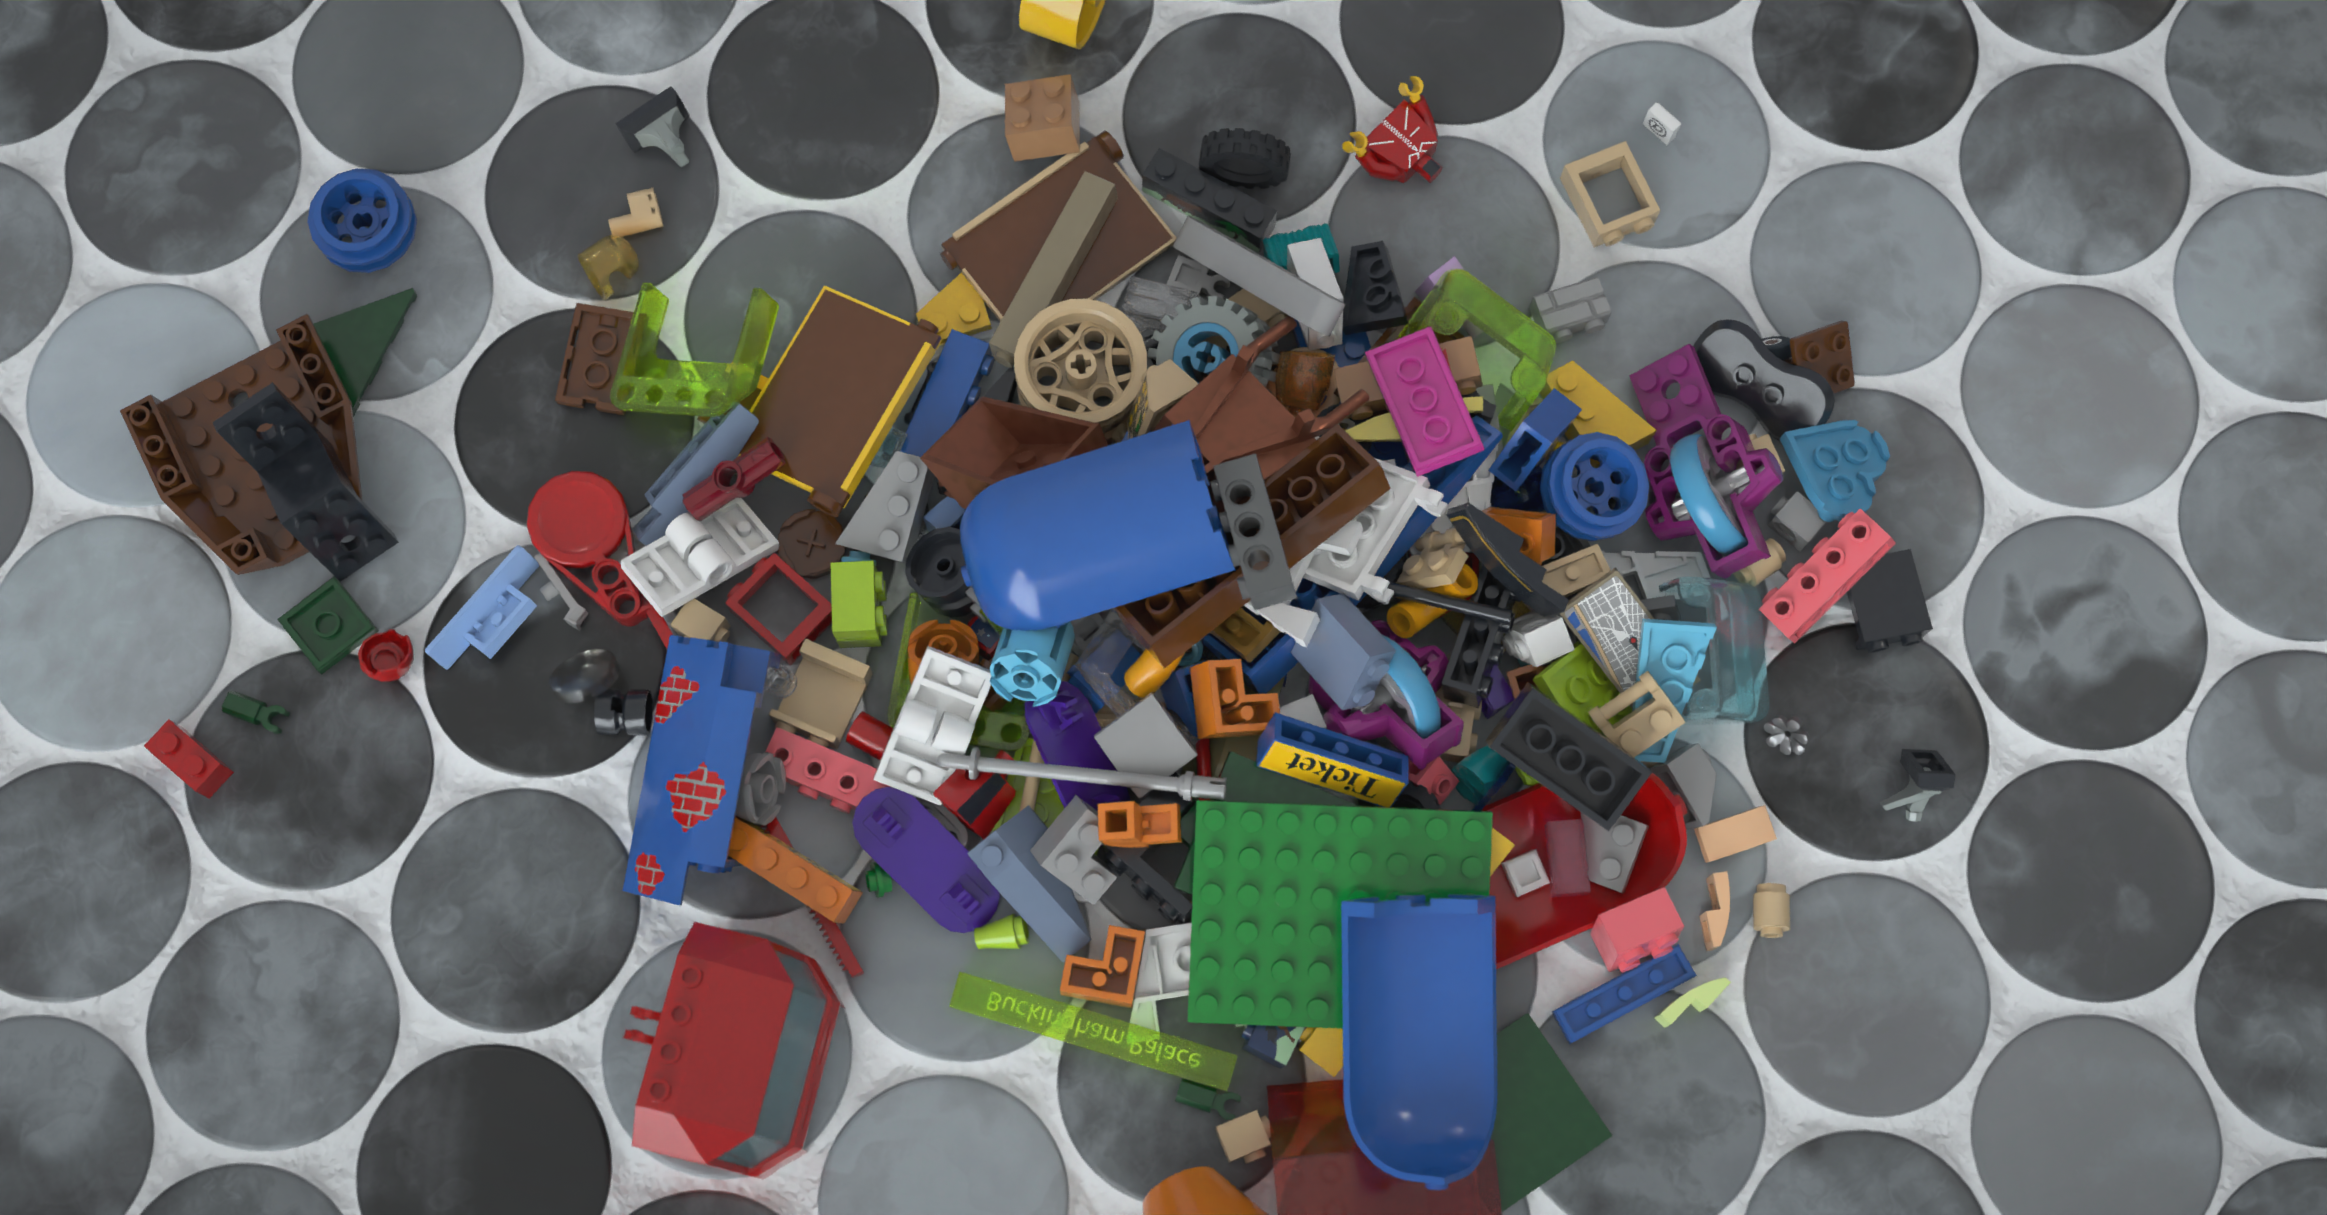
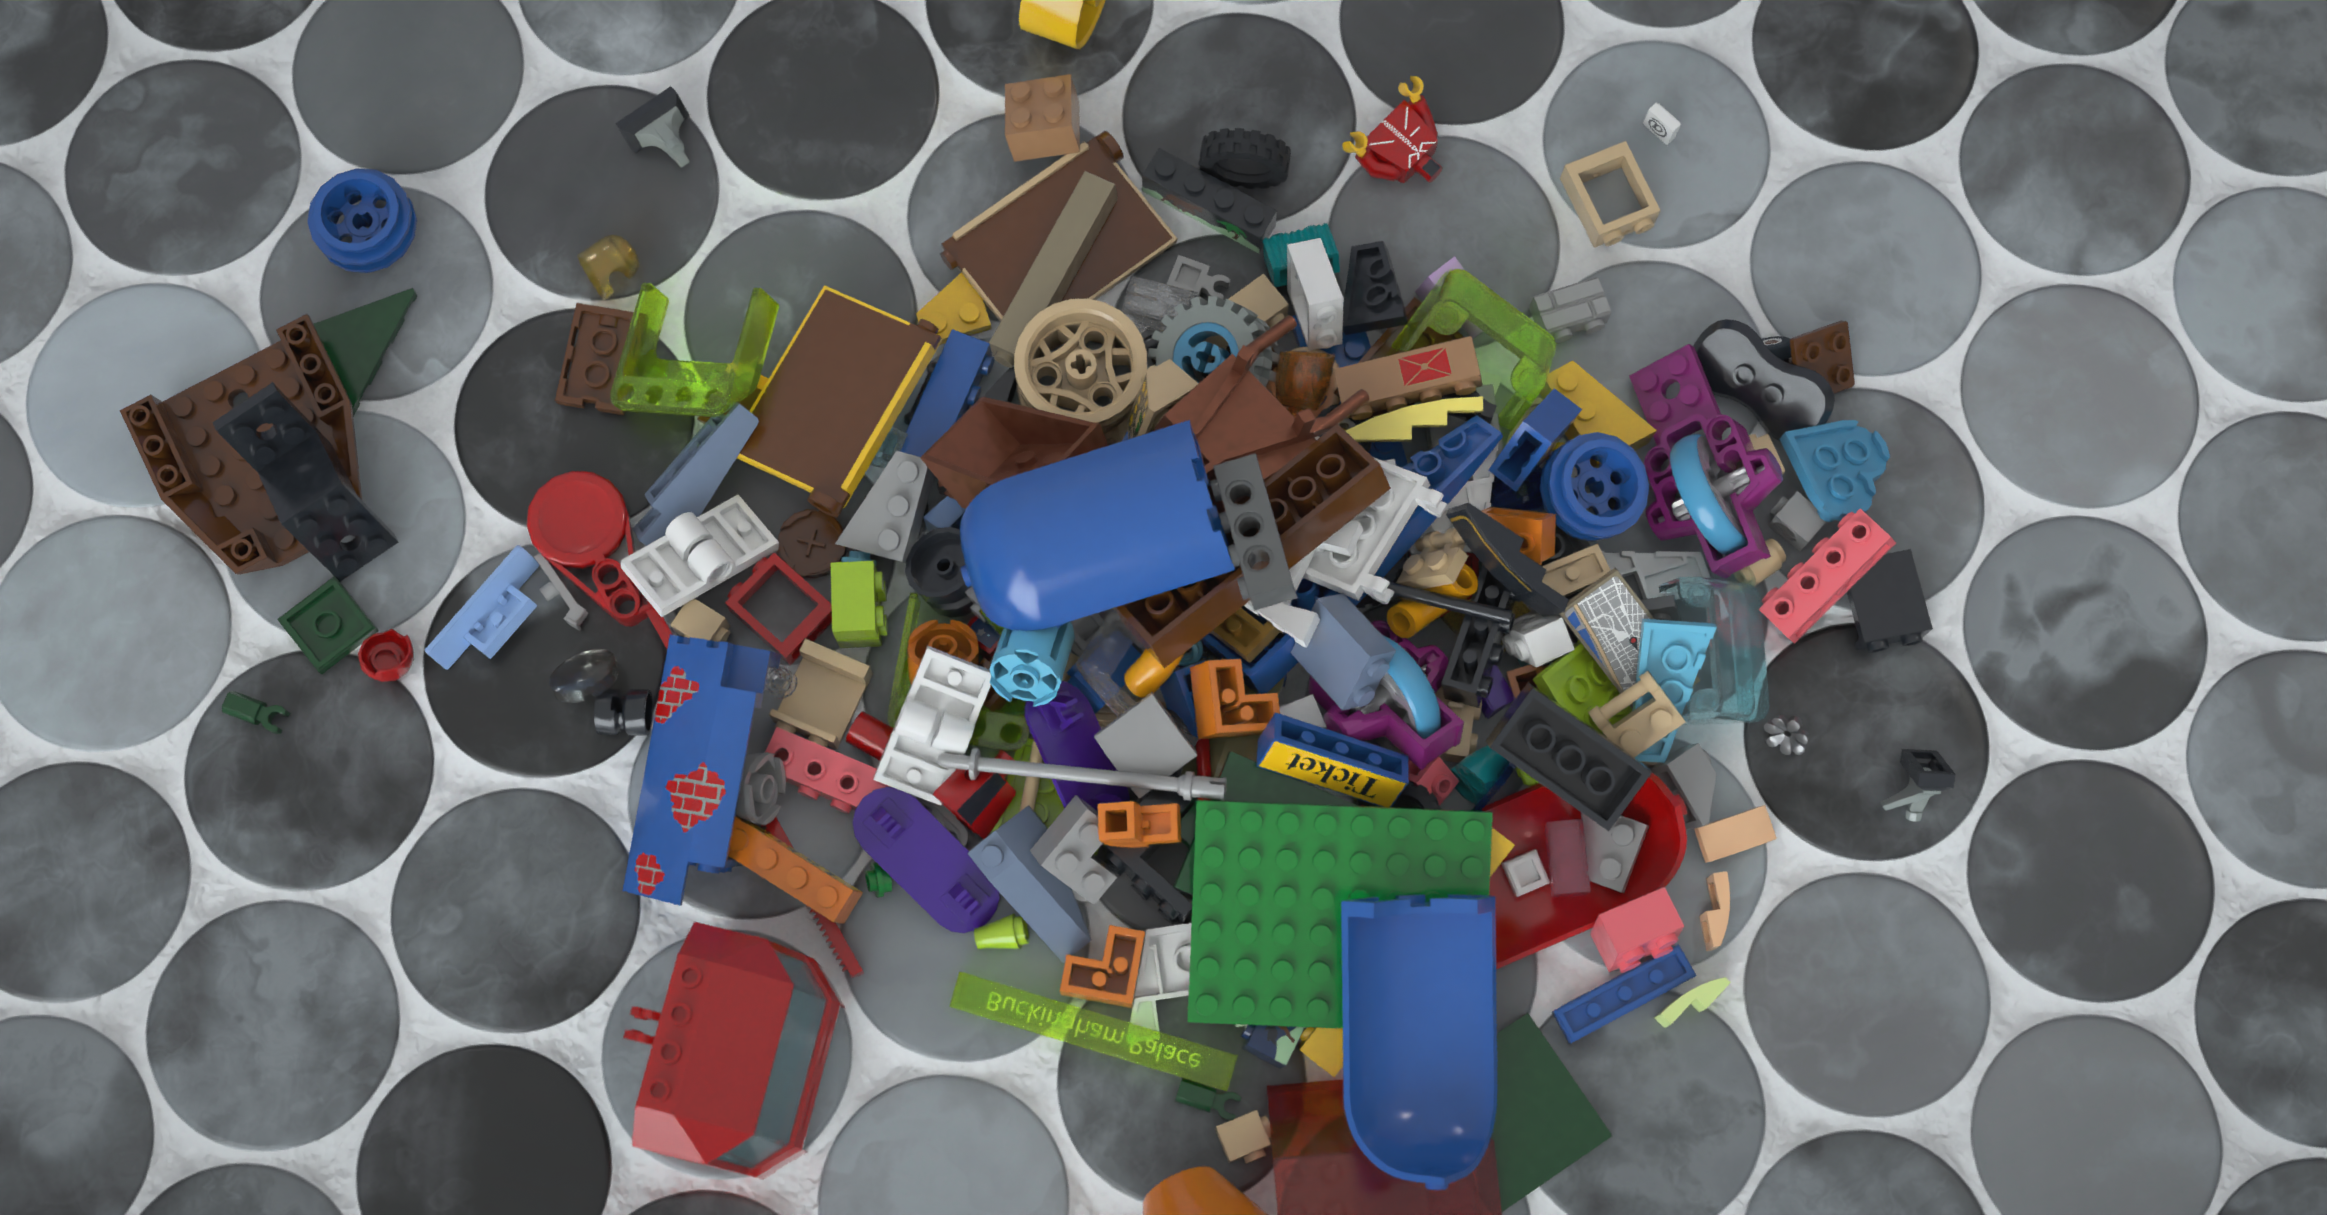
(188, 759): red brick -> none
(643, 217): tan piece -> none
(716, 489): dark red piece -> none
(1259, 276): light grey beam -> none
(1424, 401): dark pink tile -> none
(1771, 910): tan brick -> none

